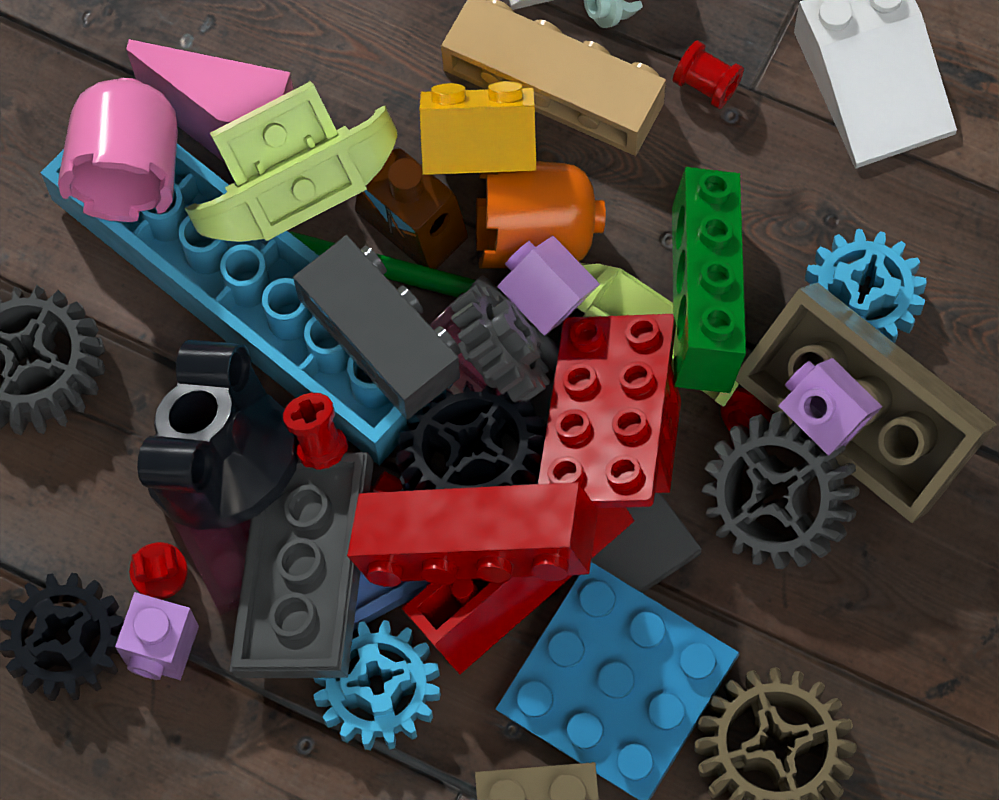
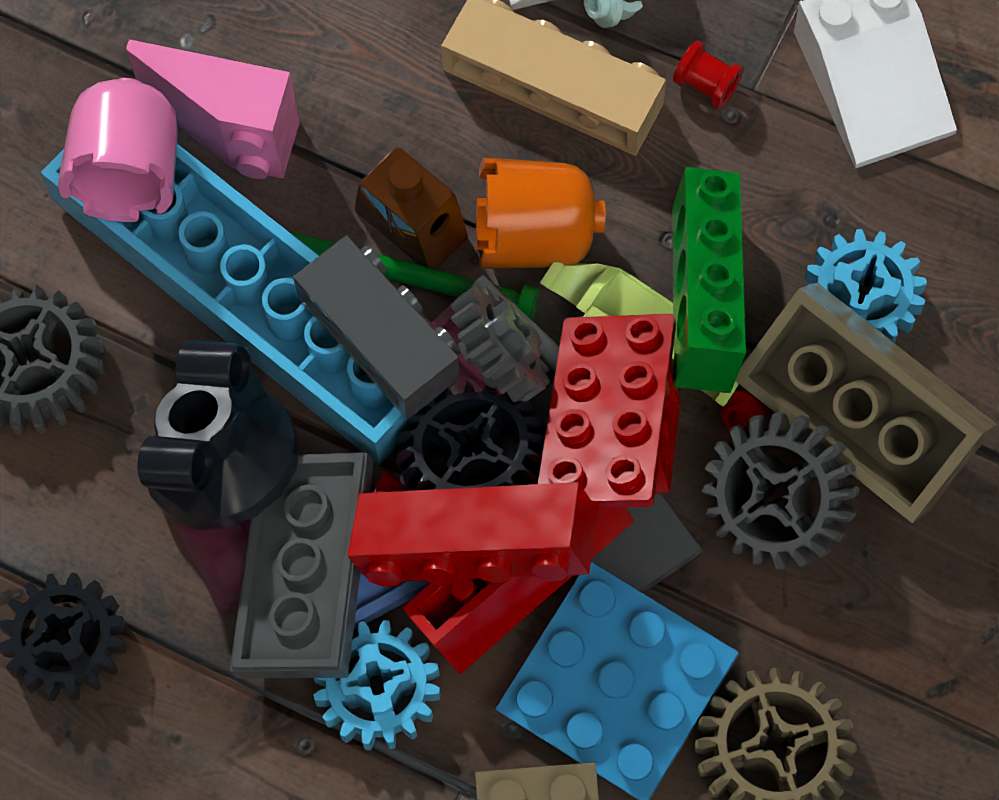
(156, 637): lavender brick -> none
(158, 570): red plate -> none
(290, 166): yellowish green plate -> none
(312, 422): red bush -> none
(477, 129): yellow slope -> none
(546, 283): lavender brick -> none
(828, 404): lavender brick -> none

